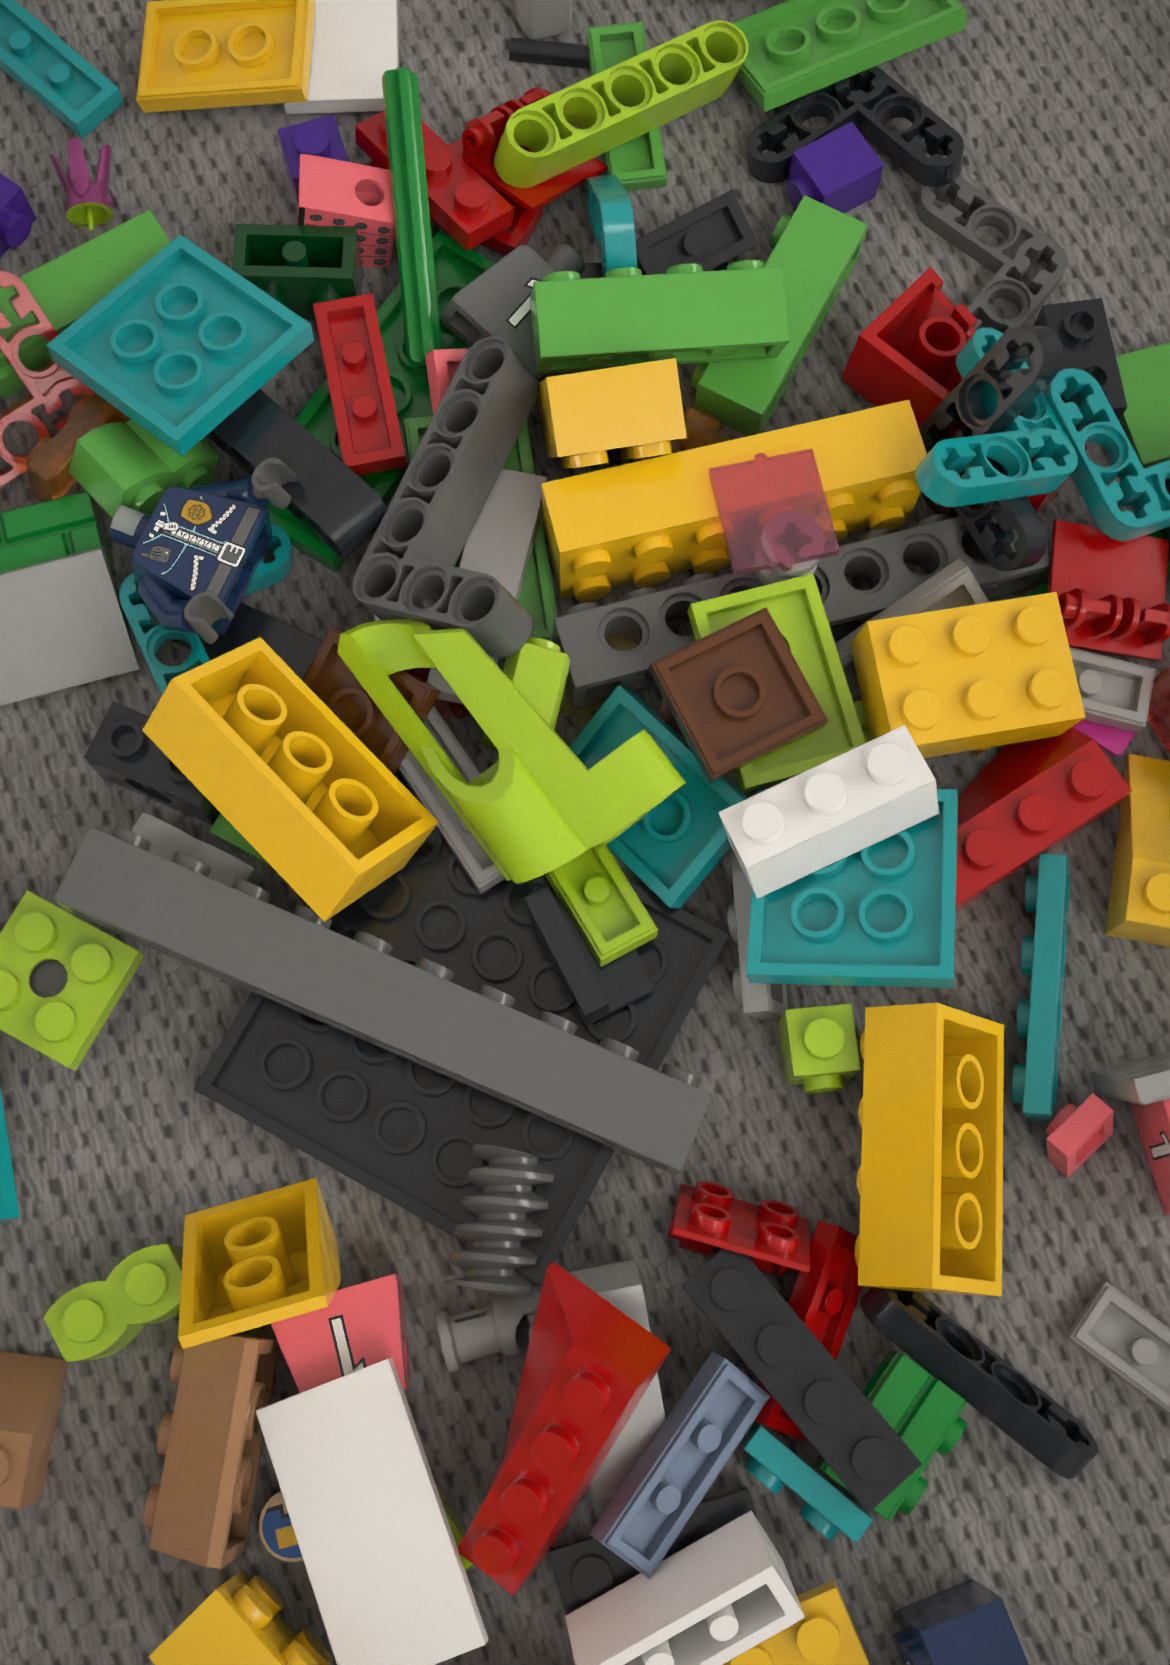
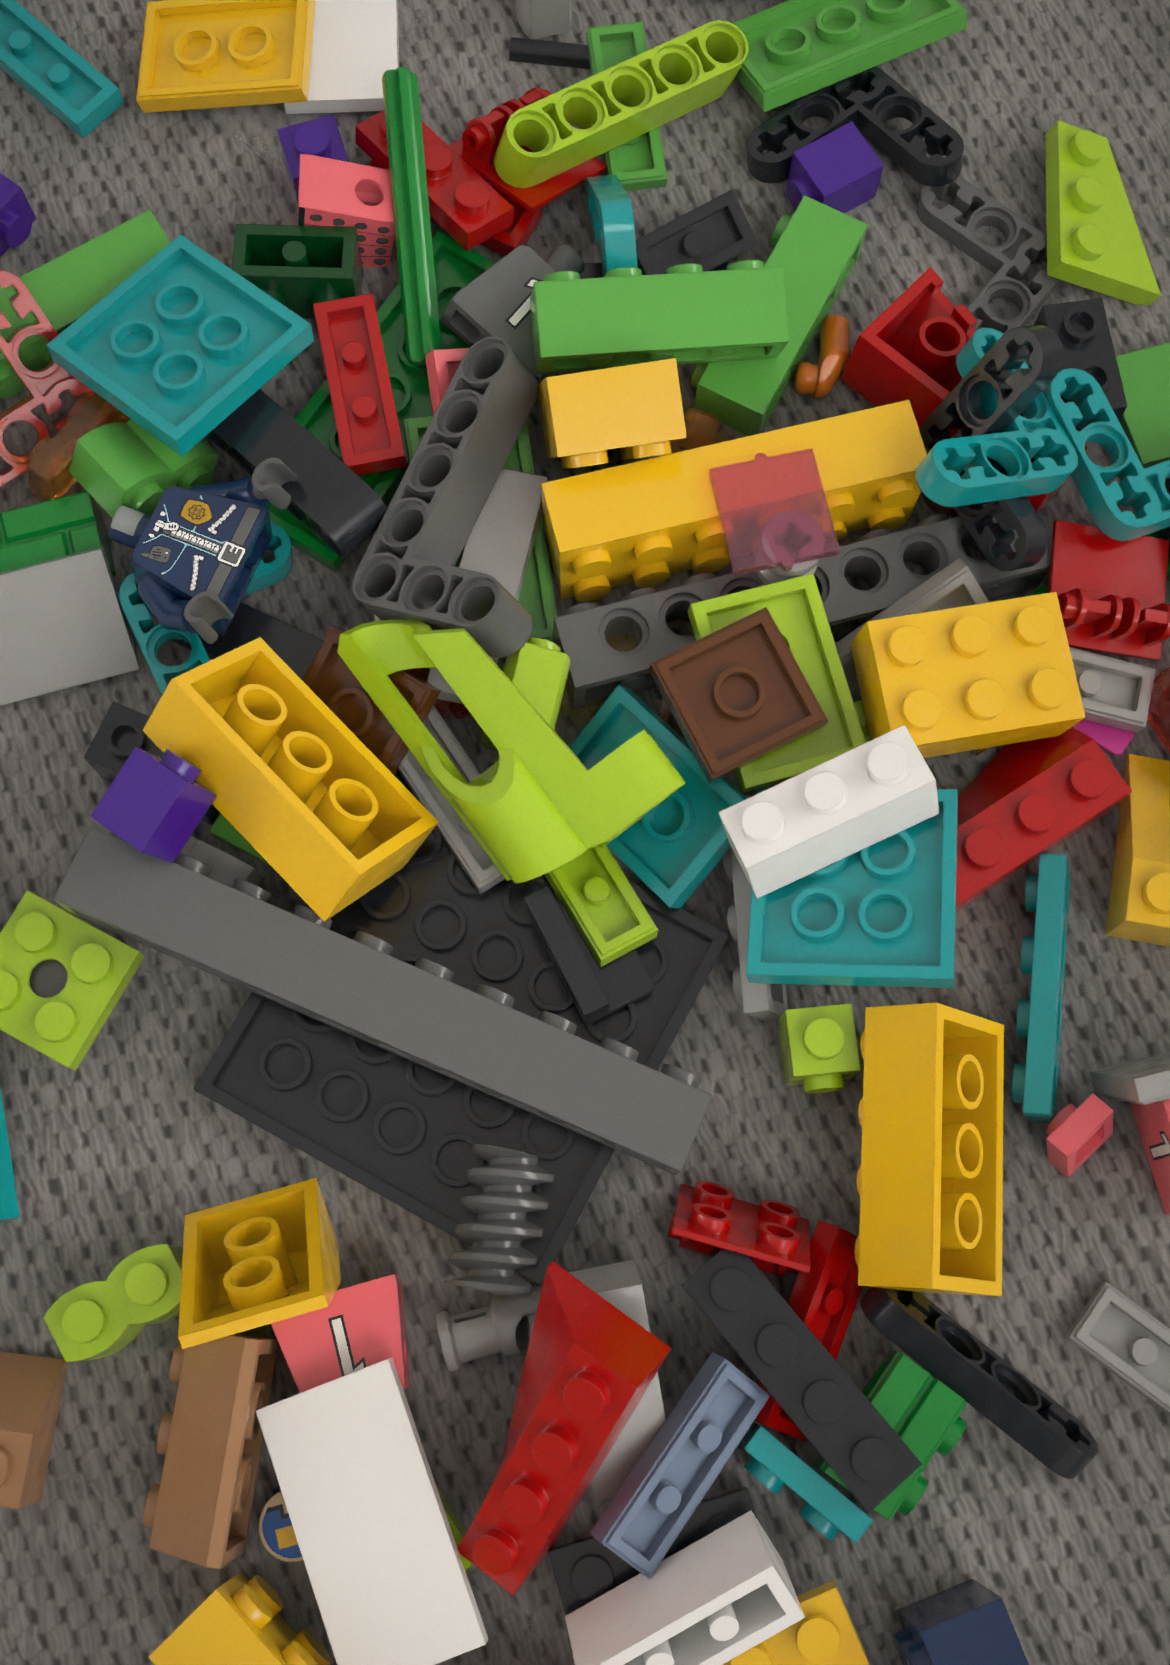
(85, 201): flat silver piece -> none
(155, 803): none -> dark purple brick
(834, 354): none -> orange arm
(1091, 220): none -> lime wing

